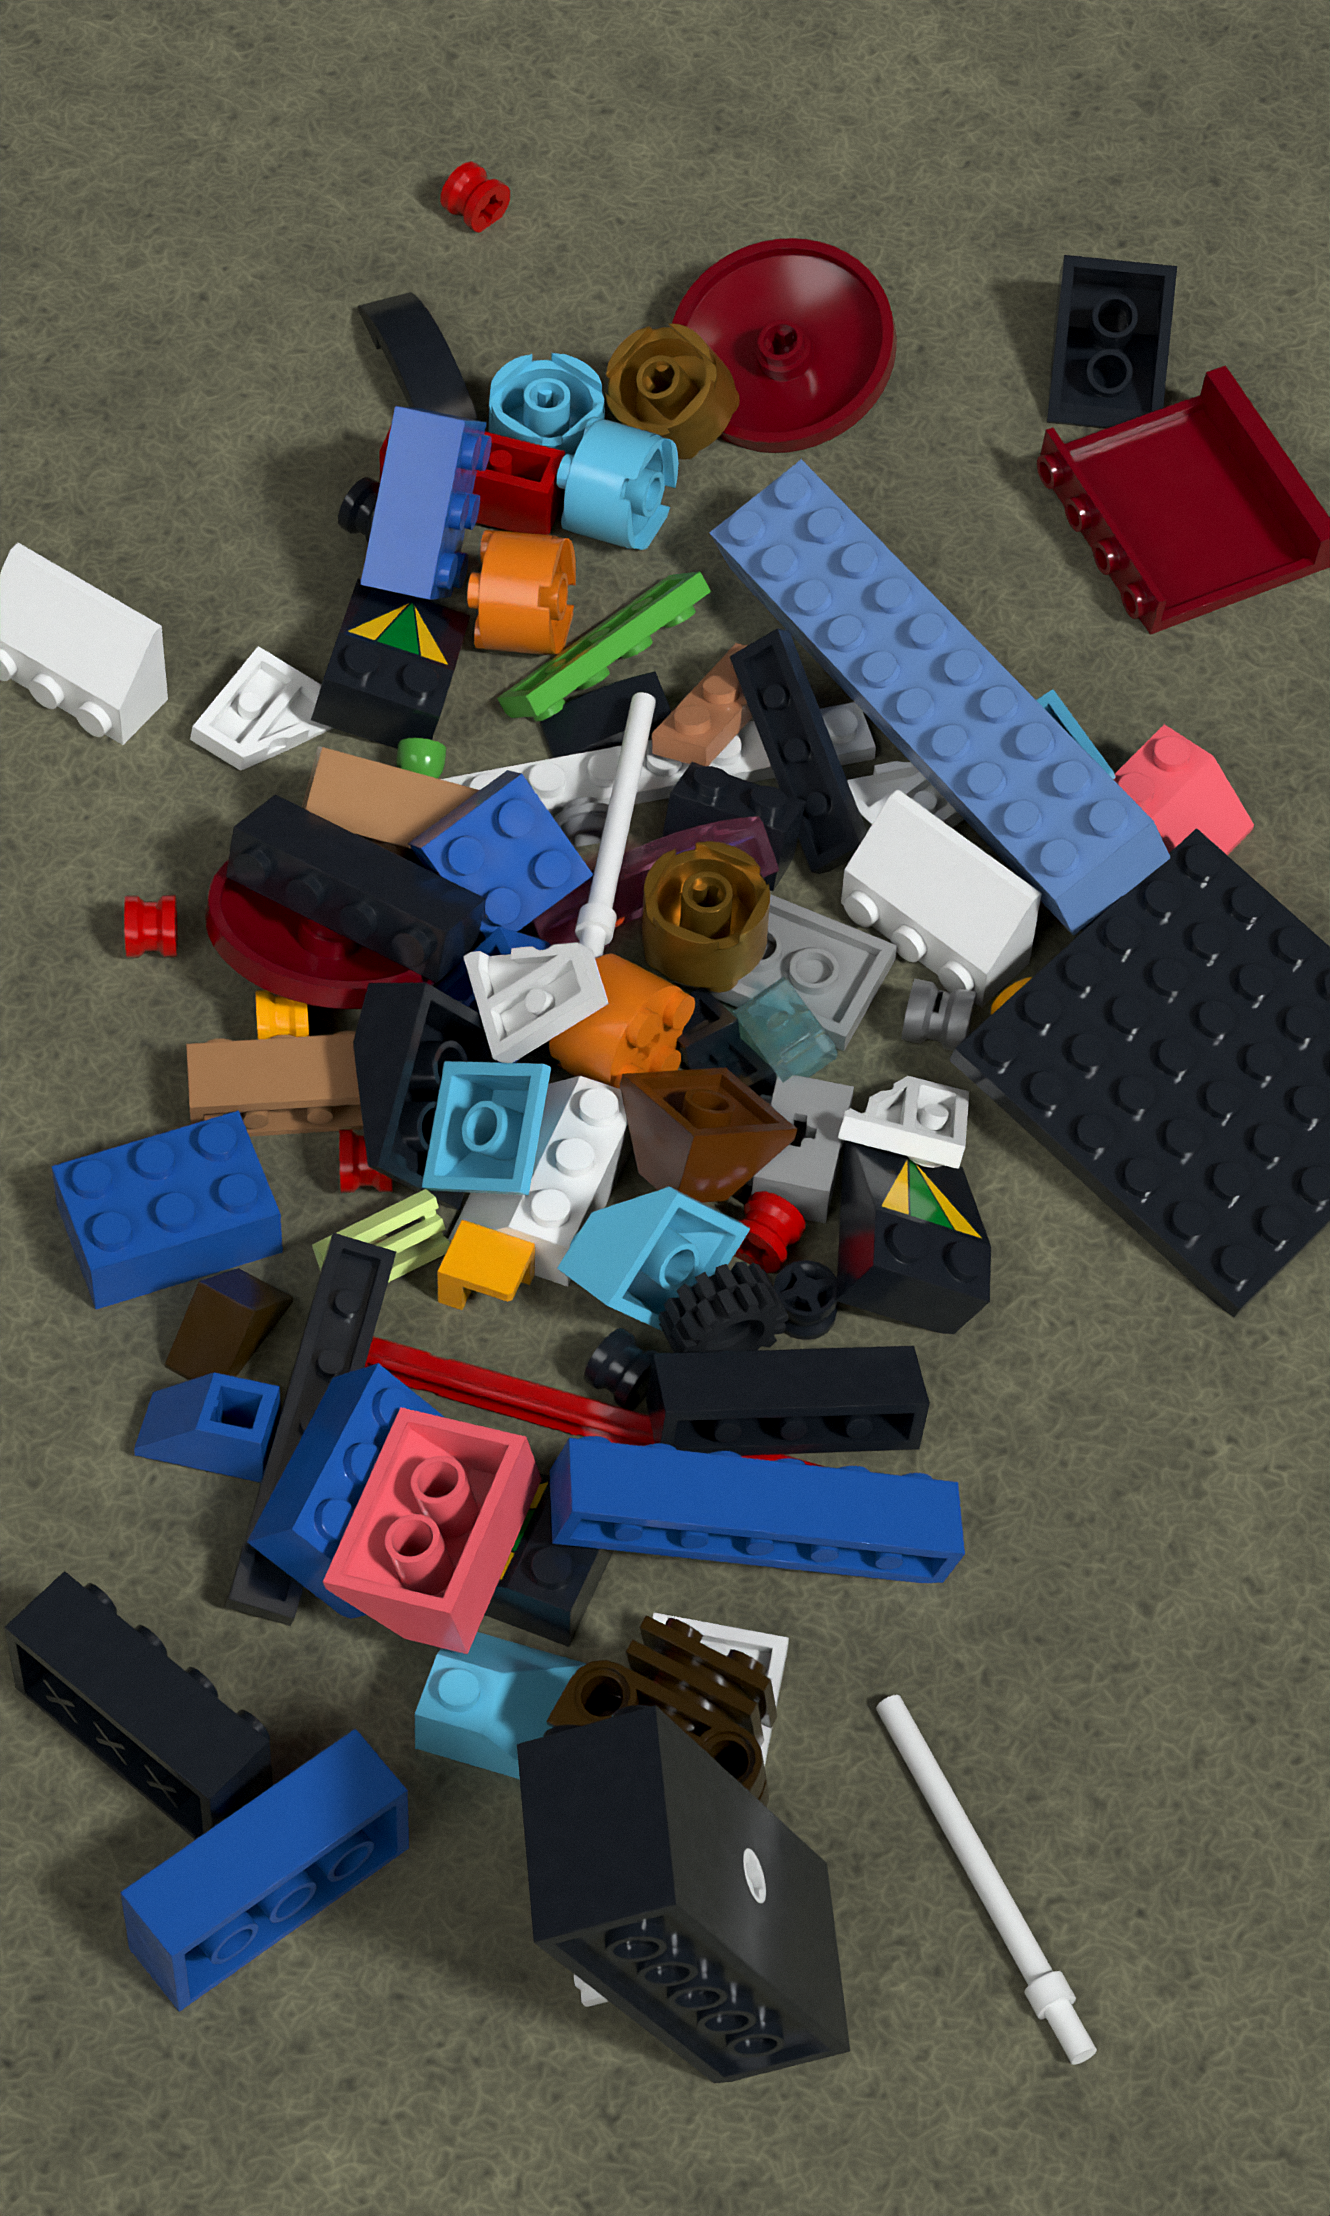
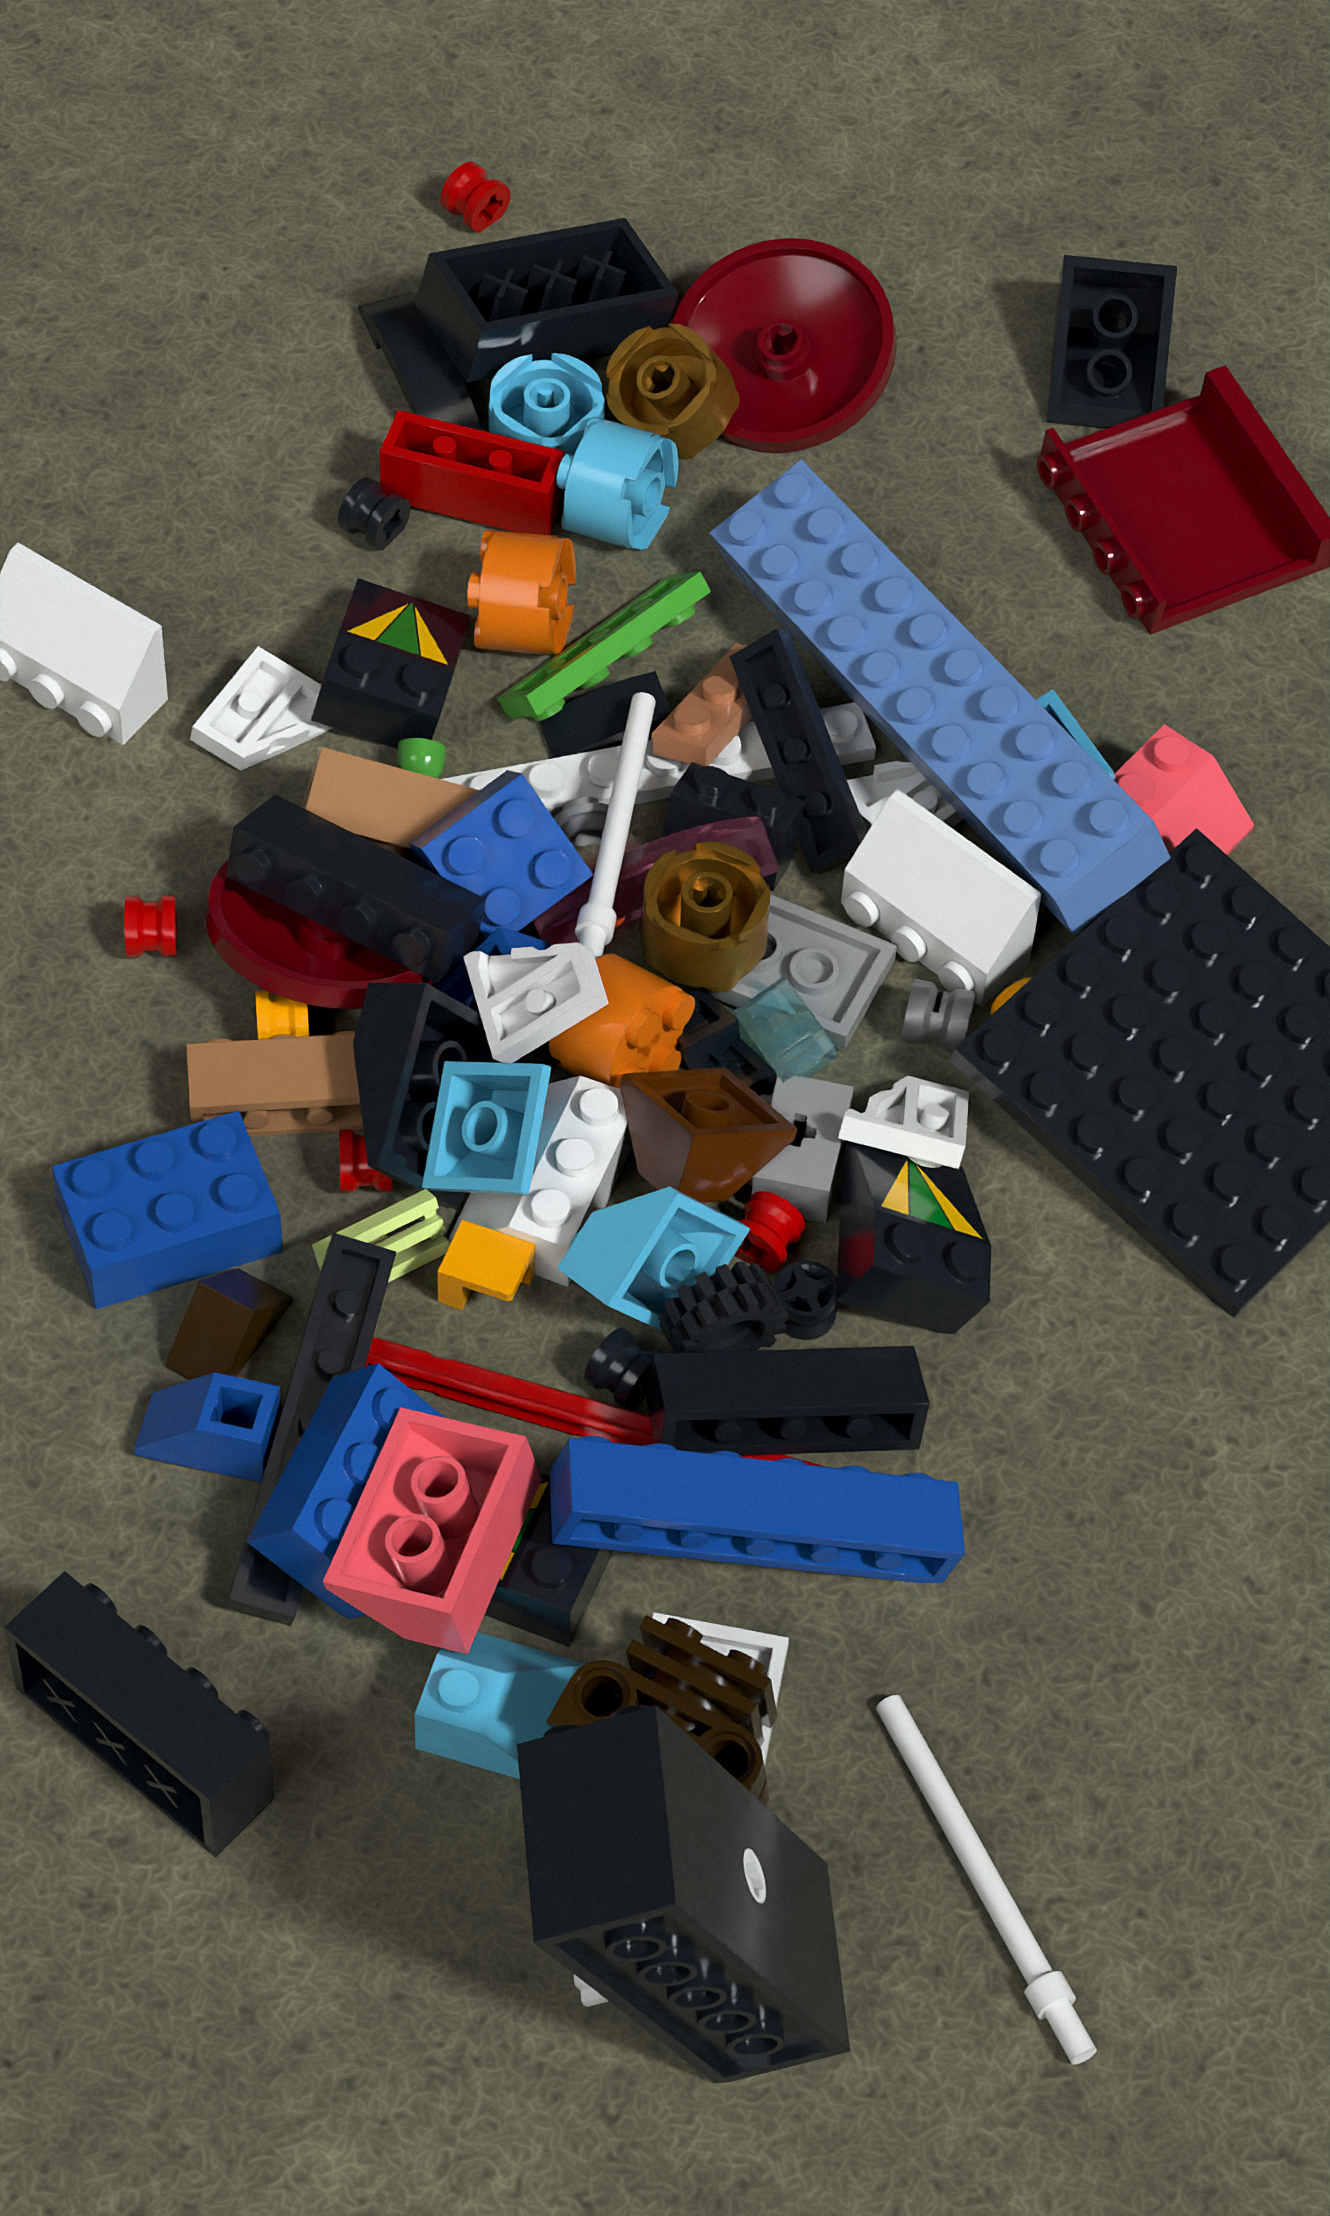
(266, 1869): blue brick -> none
(425, 503): brick -> none
(543, 295): none -> black brick

